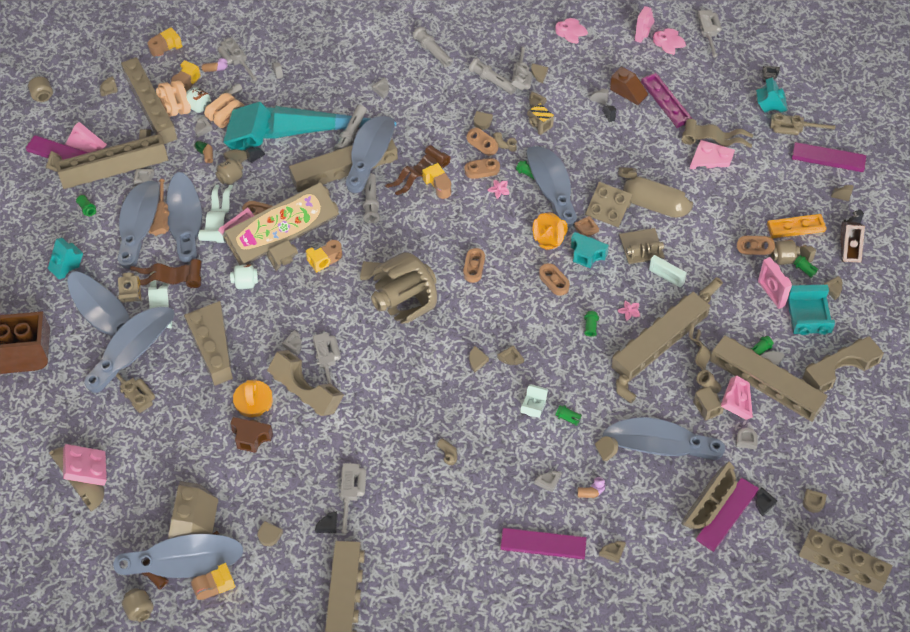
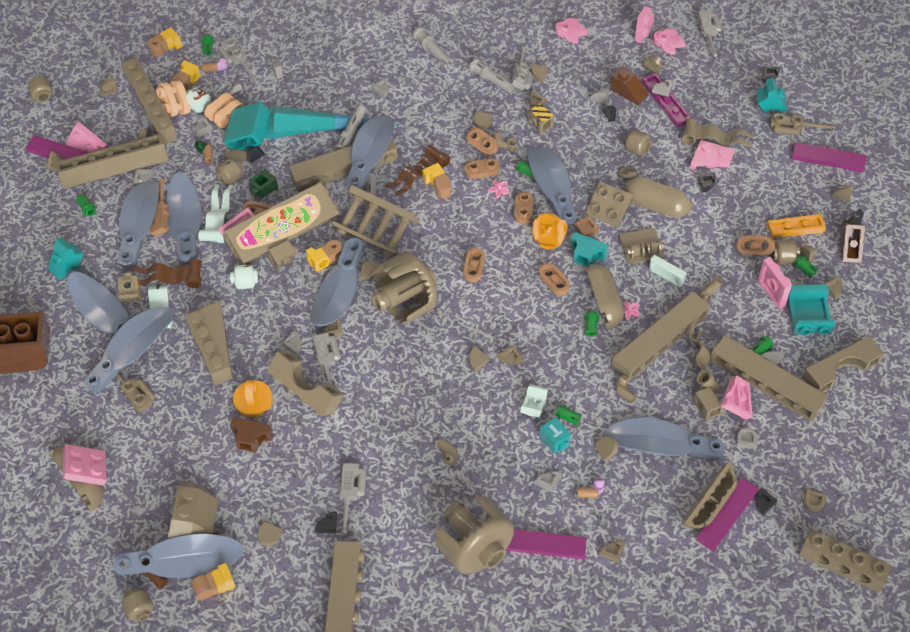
(207, 42): none -> green pin
(262, 184): none -> dark green brick
(334, 329): none -> dark tan tile
(338, 286): none -> sand blue plant
(375, 203): none -> dark tan fence
(481, 544): none -> dark tan piece
(523, 206): none -> medium nougat plate
(555, 435): none -> teal brick
(606, 294): none -> dark tan brick
(638, 142): none -> dark tan head
(653, 64): none -> dark tan plate
(663, 88): none -> light grey tile
(706, 181): none -> black tile

